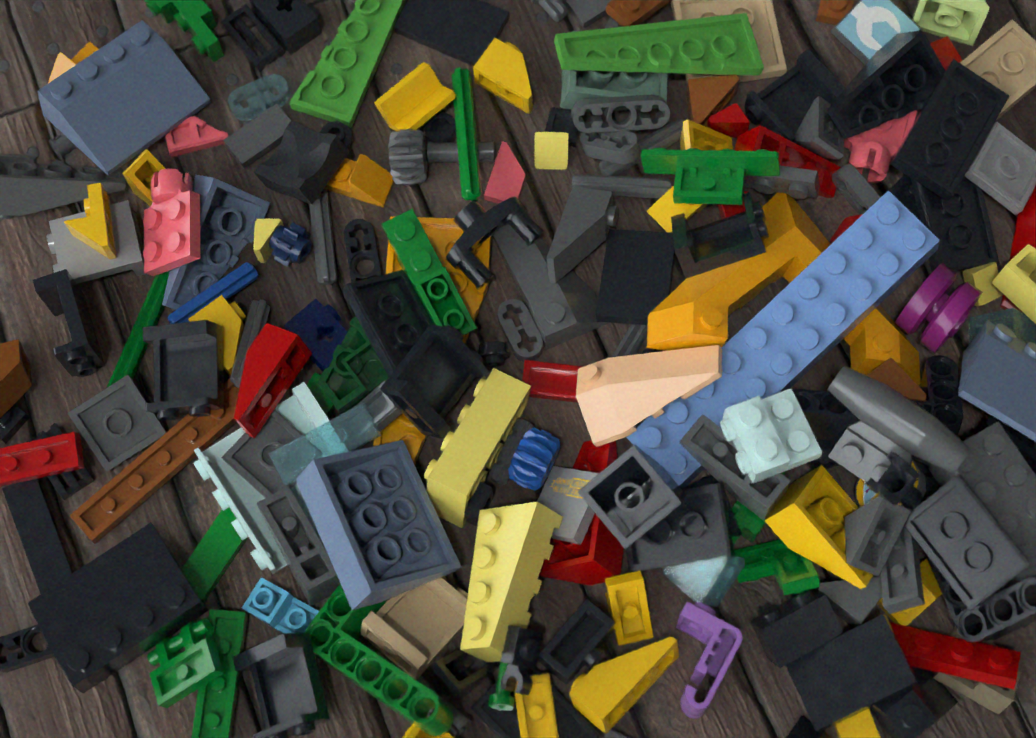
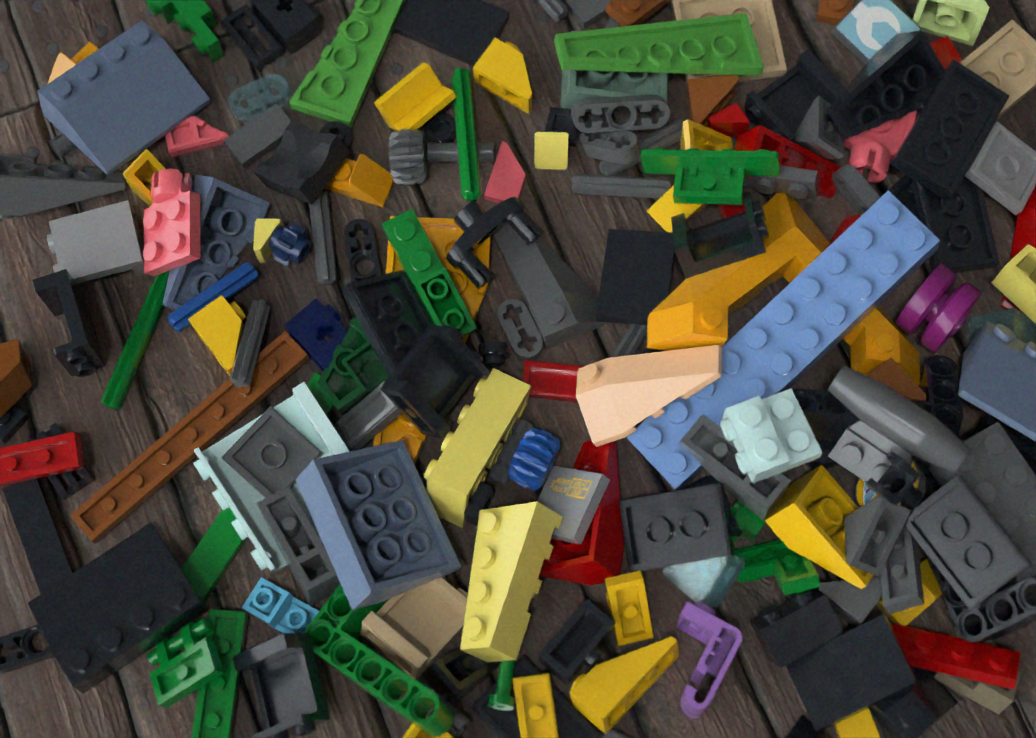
(97, 227): yellow slope -> none
(116, 423): dark grey plate -> none
(186, 369): black panel -> none
(267, 374): red slope -> none
(331, 438): clear light blue tile -> none
(520, 653): black plate -> none
(580, 230): dark grey slope -> none
(632, 495): black slope -> none
(981, 278): light yellow slope -> none

